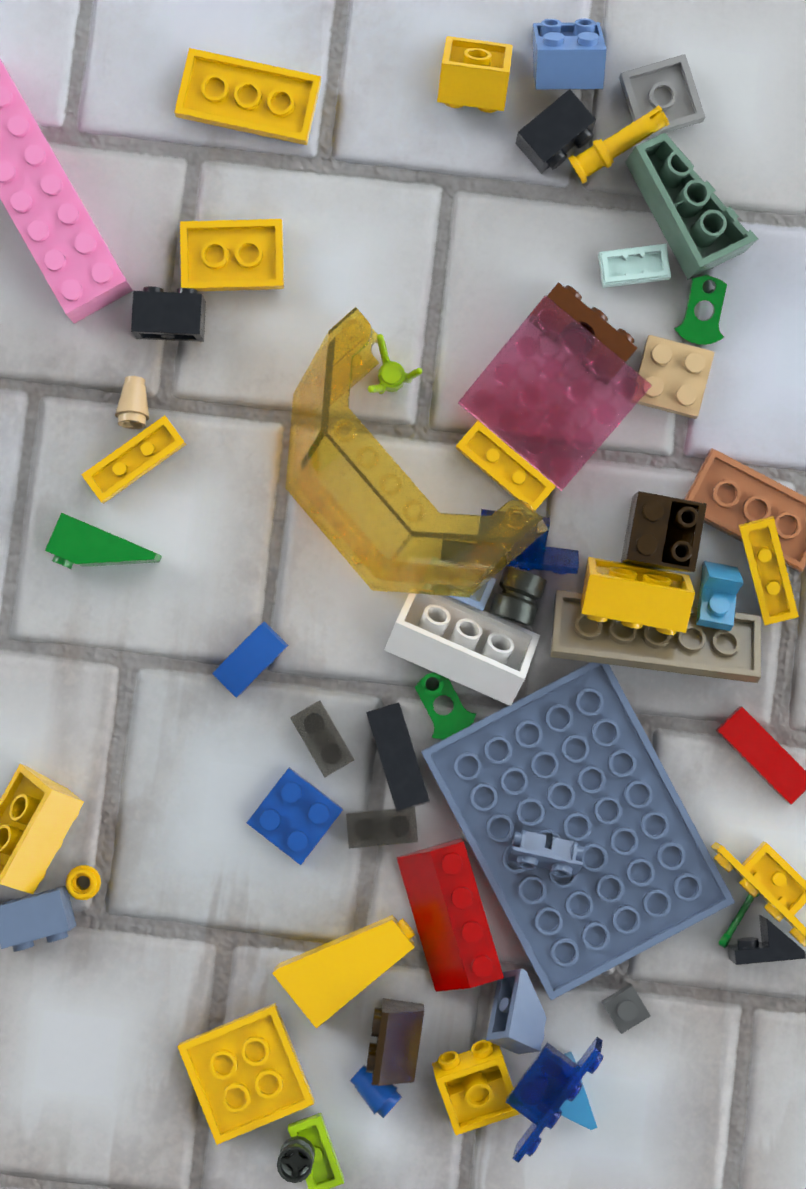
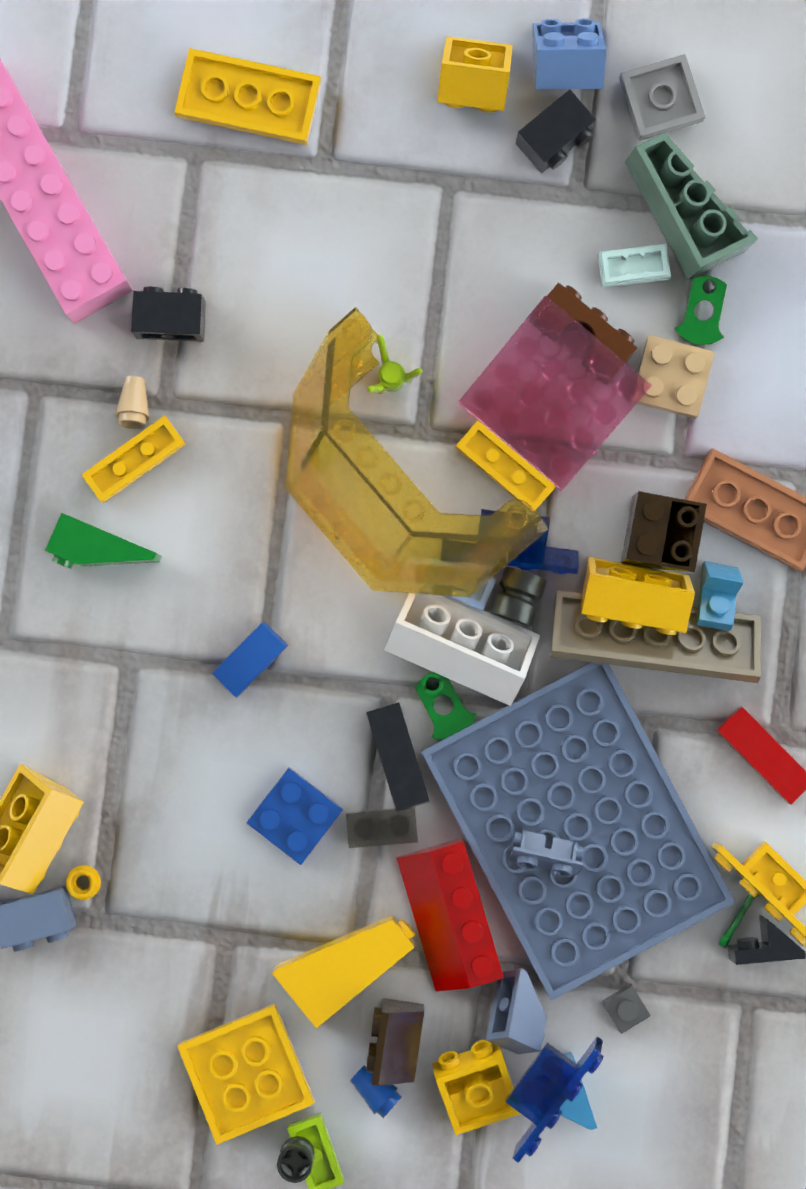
(232, 255): yellow plate -> none
(322, 738): clear smoke plate -> none
(604, 152): yellow pin -> none
(768, 570): yellow plate -> none

